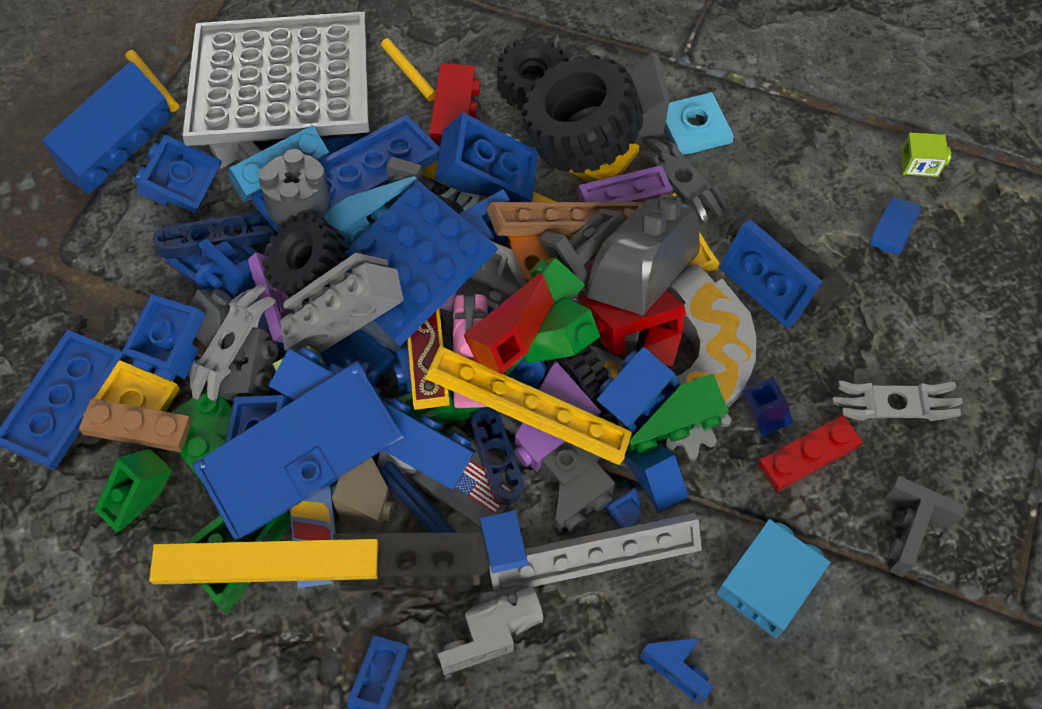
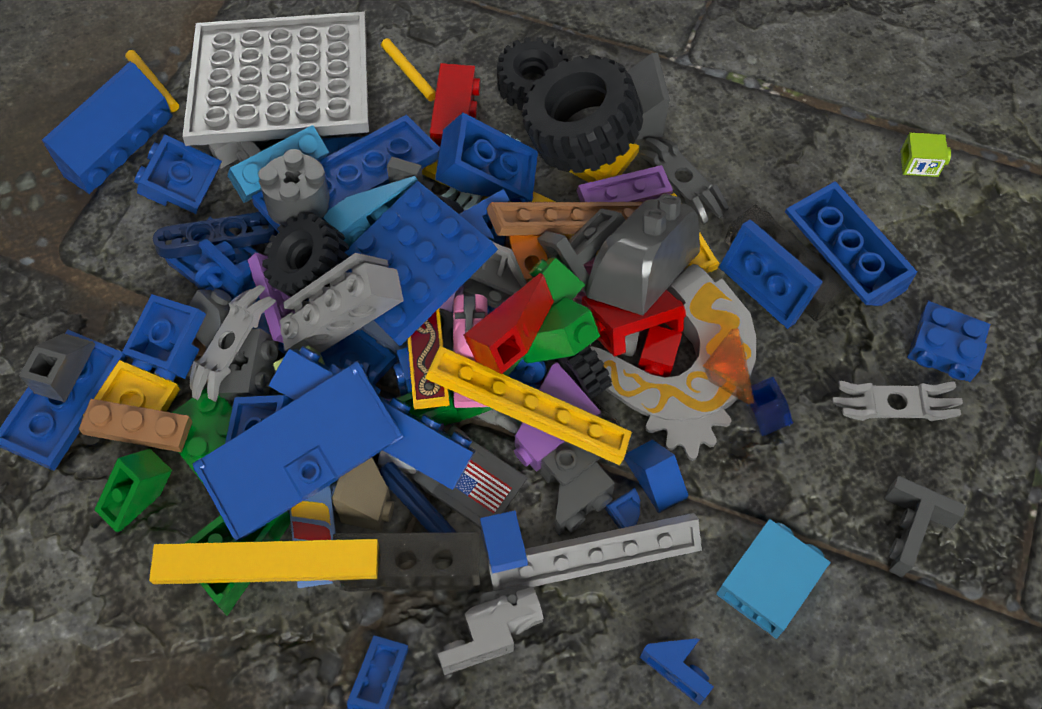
(56, 366): none -> dark grey slope
(500, 441): dark blue beam -> none
(638, 389): blue brick -> none
(688, 408): green slope -> none
(697, 138): medium azure piece -> none
(729, 367): none -> clear orange slope
(809, 453): red plate -> none
(852, 245): none -> blue slope
(895, 226): blue slope -> none
(949, 342): none -> blue plate

